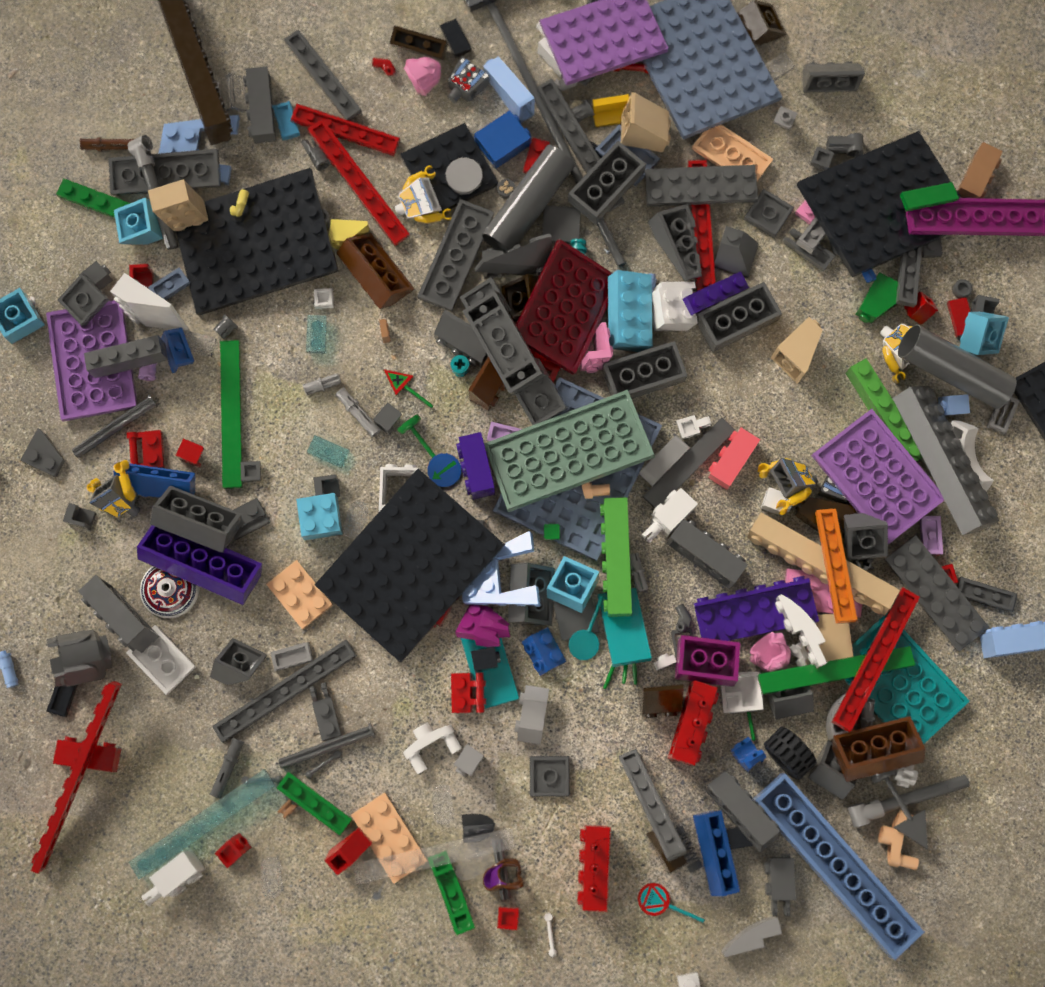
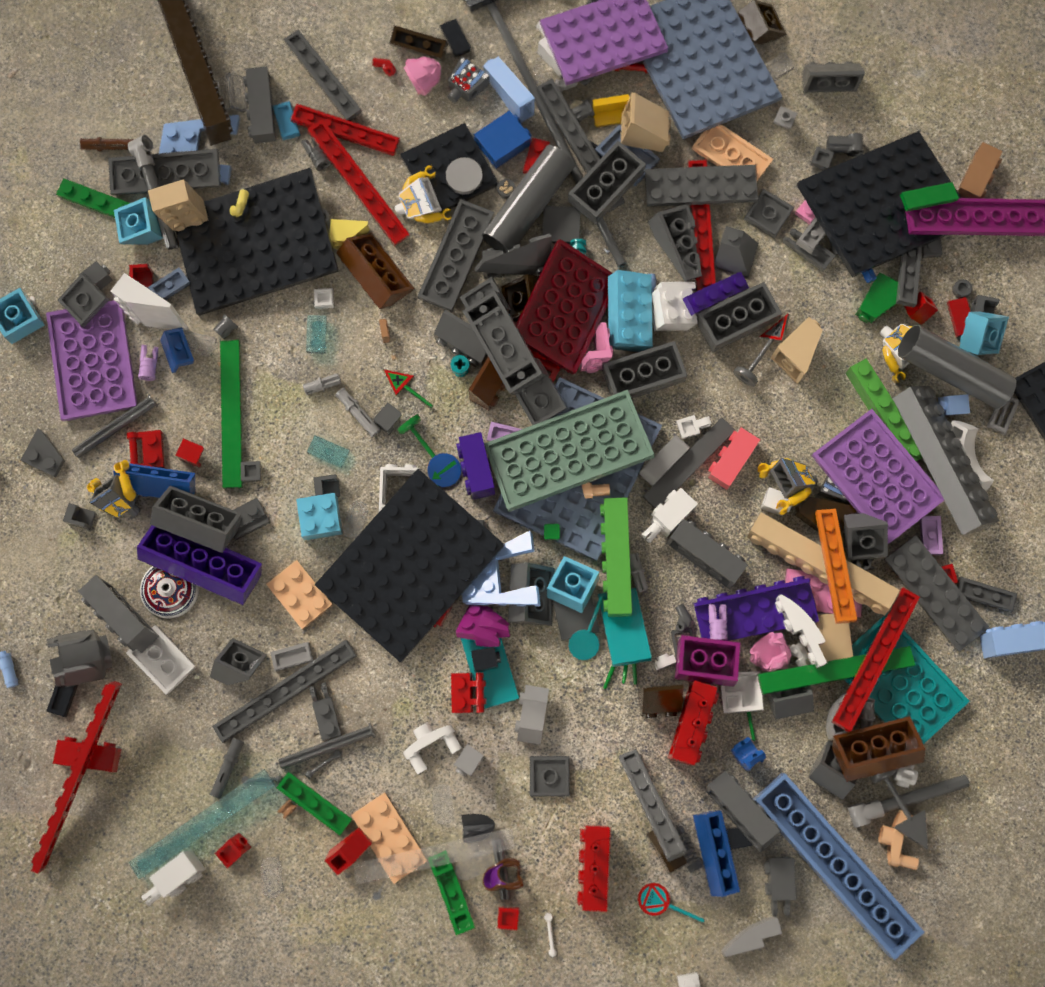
(126, 356): dark grey brick -> none
(543, 651): blue bracket -> none
(718, 627): none -> lavender hinge
(776, 333): none -> dark grey piece
(790, 753): black tyre -> none

